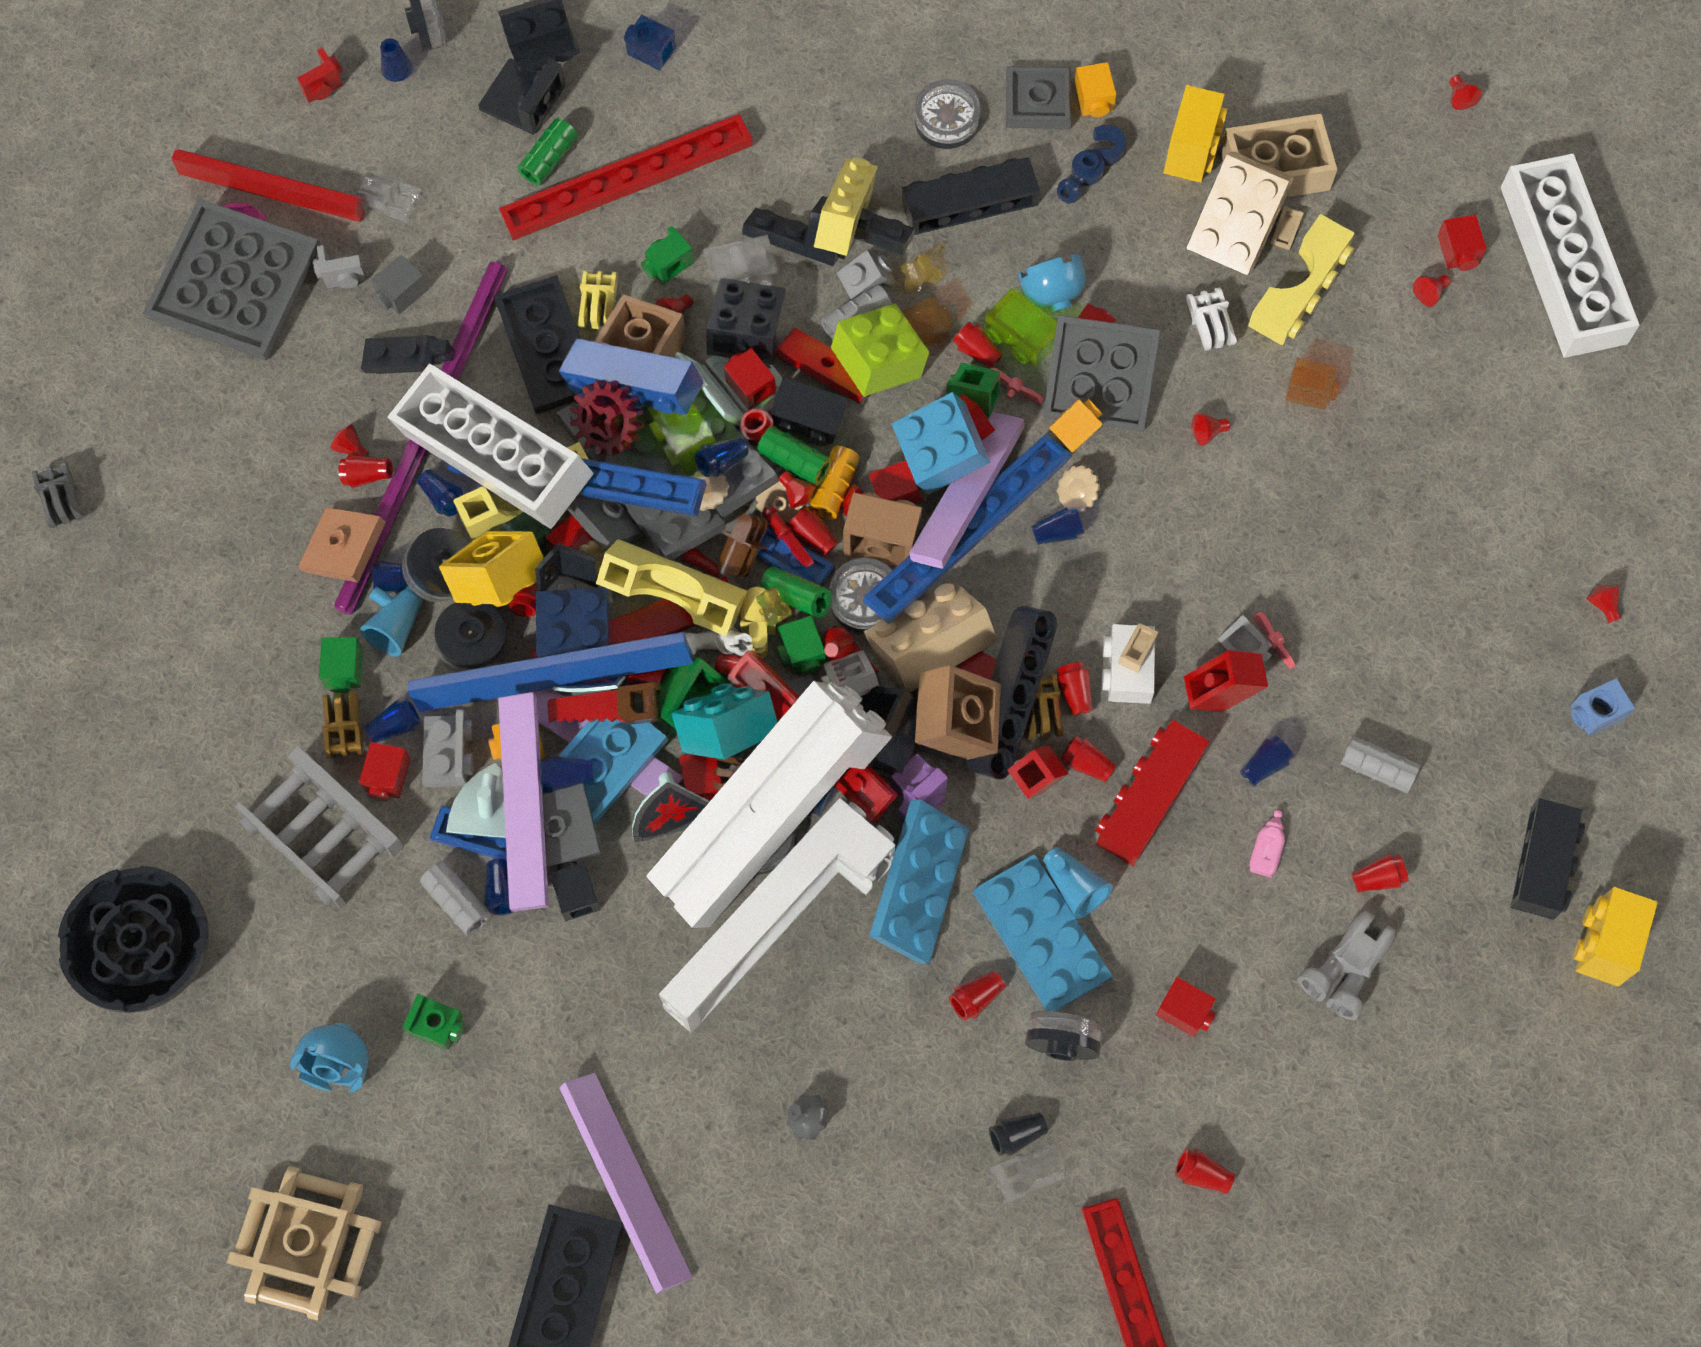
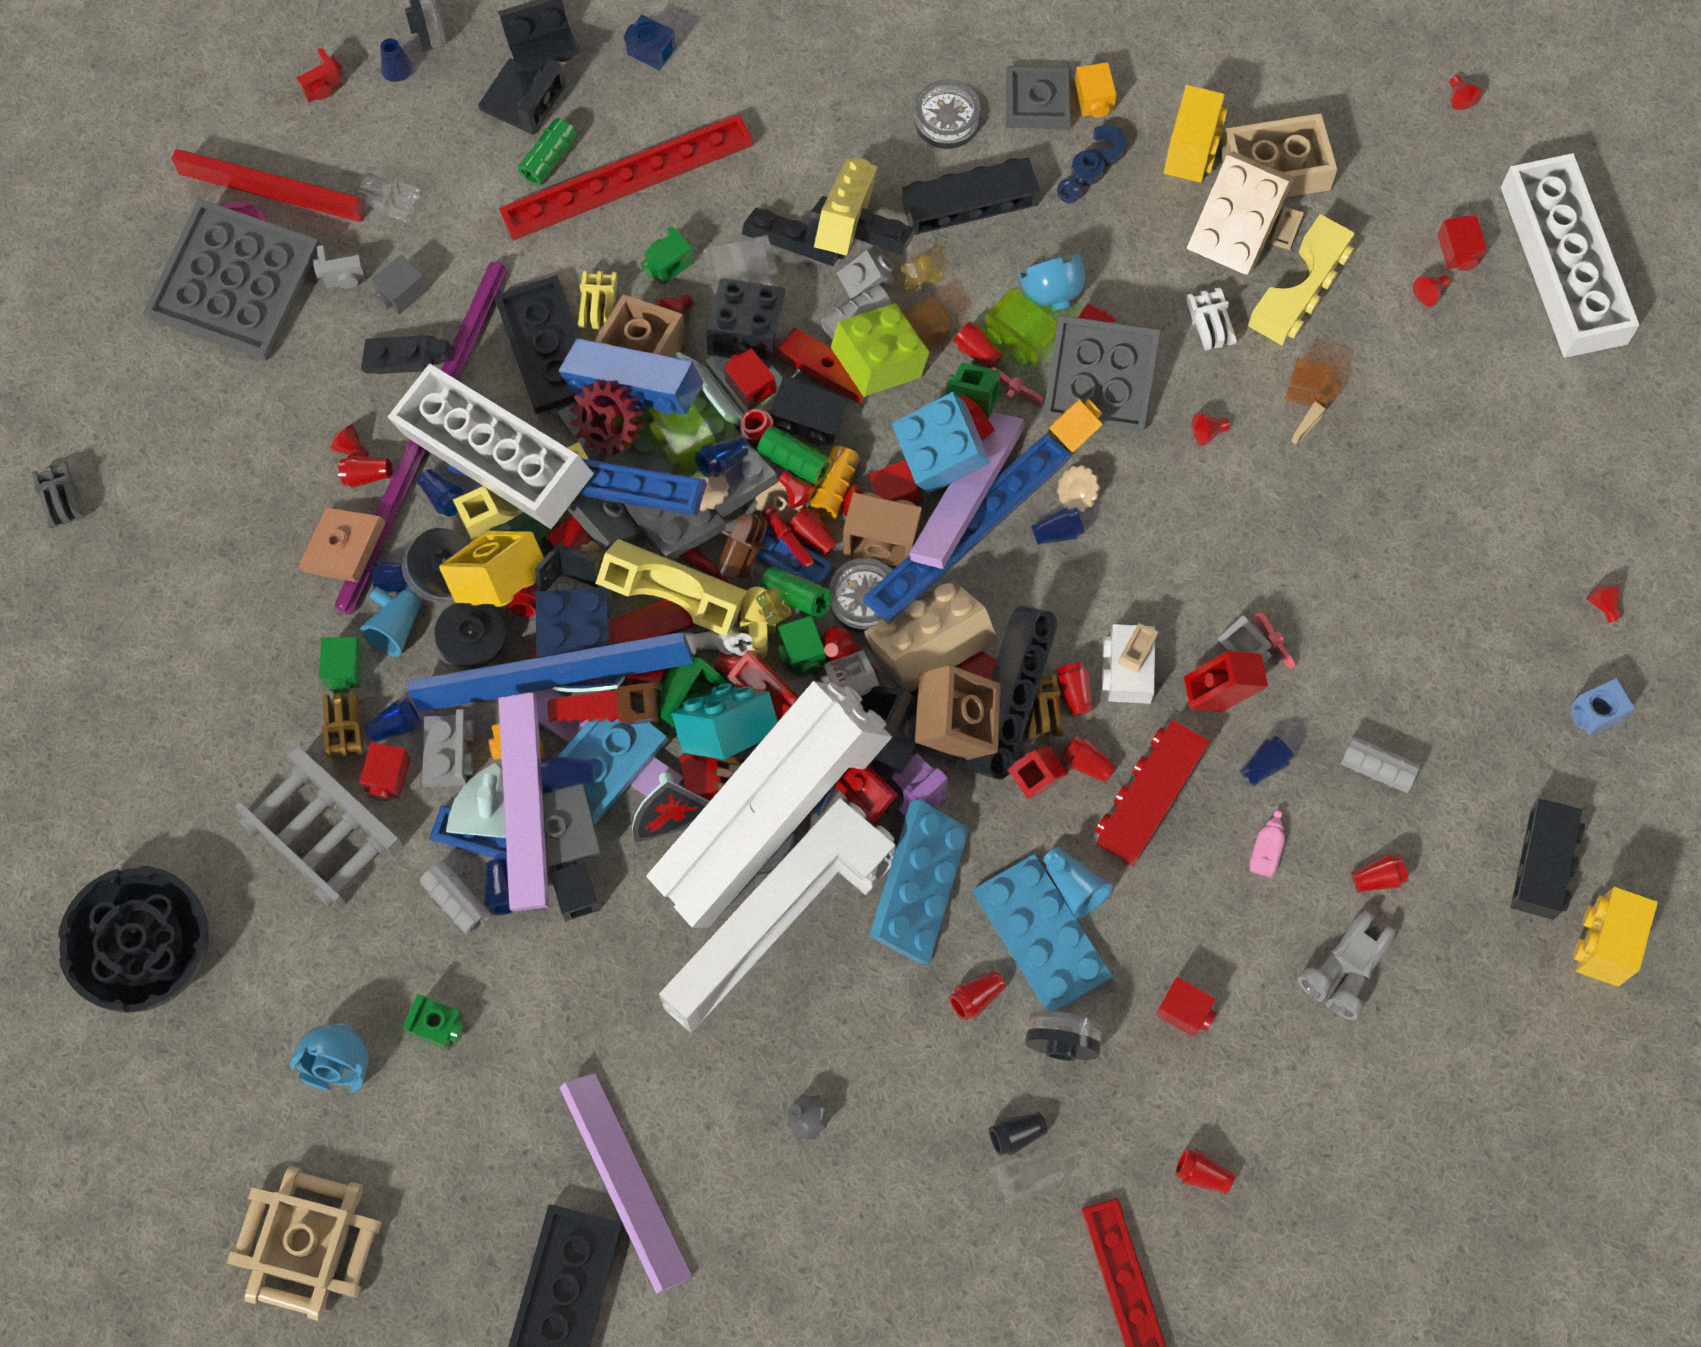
(1312, 417): none -> tan piece

